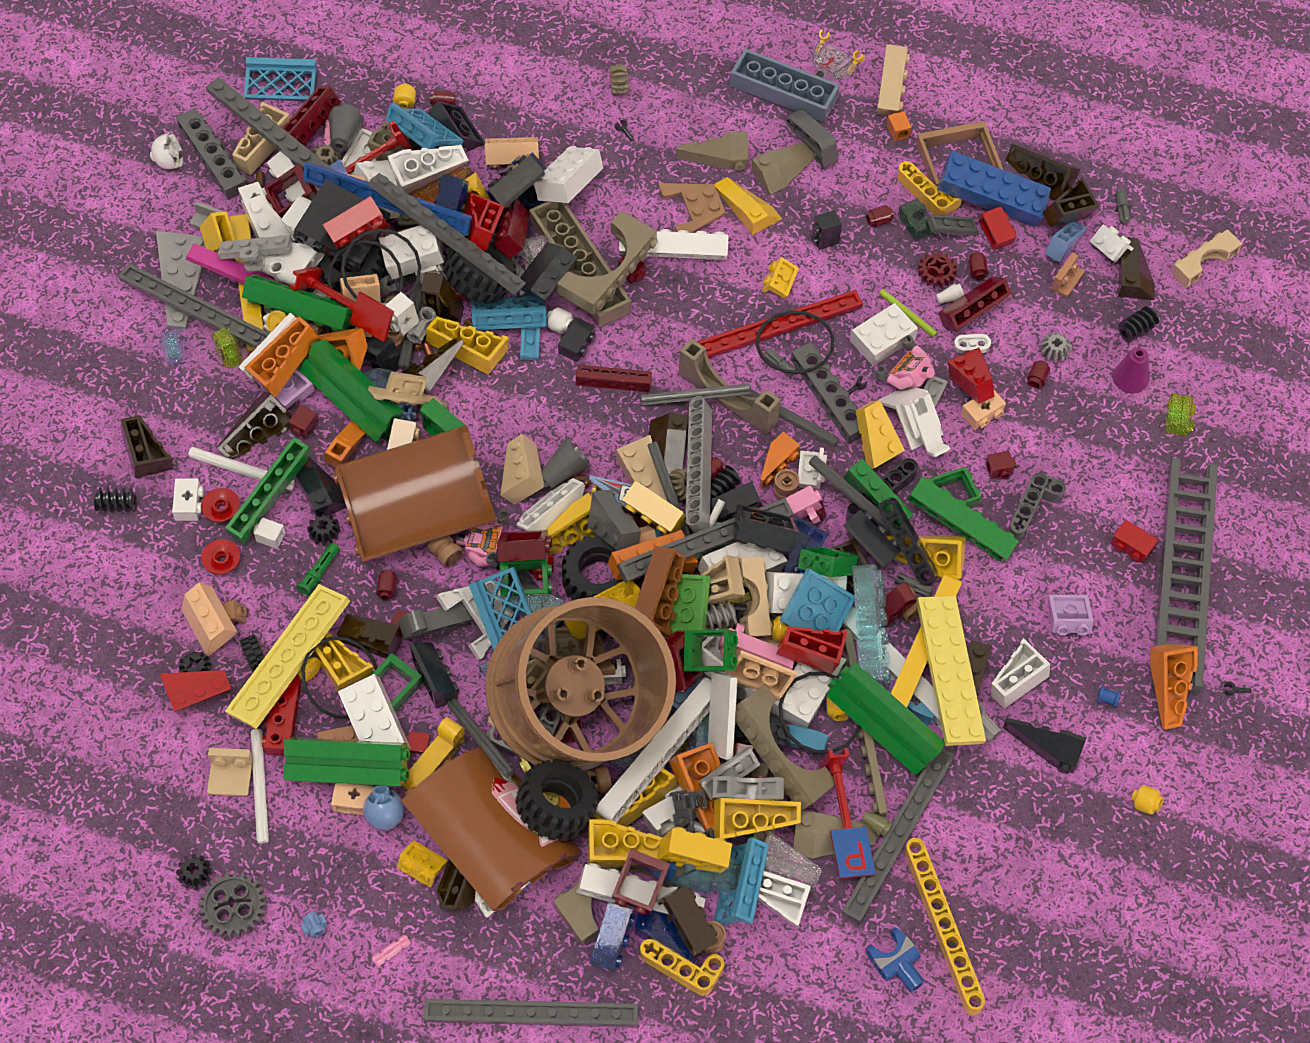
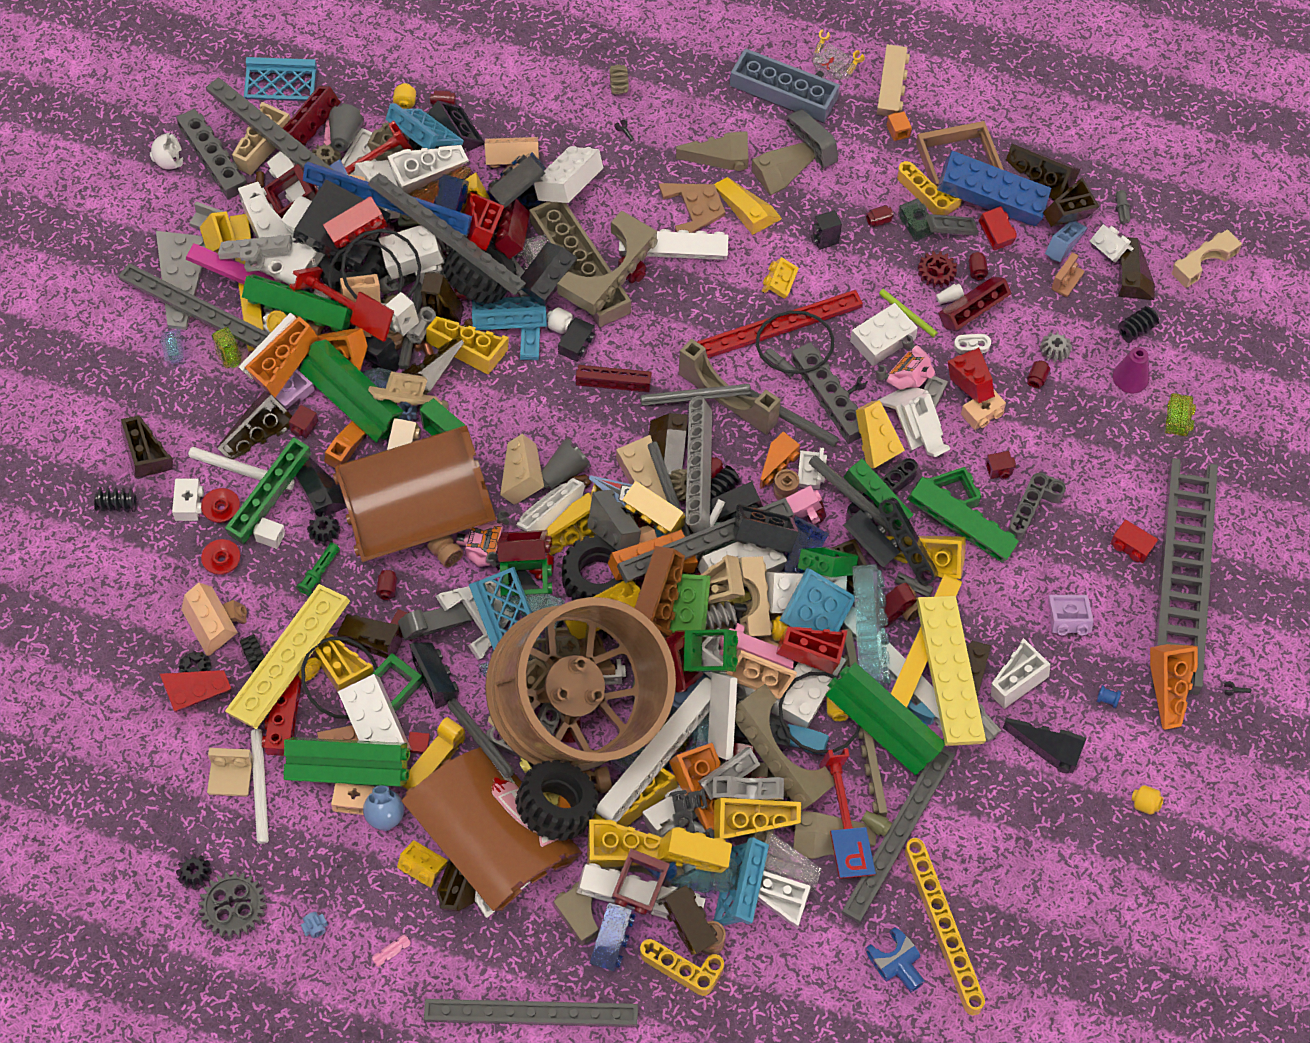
(658, 928): clear blue wedge -> none

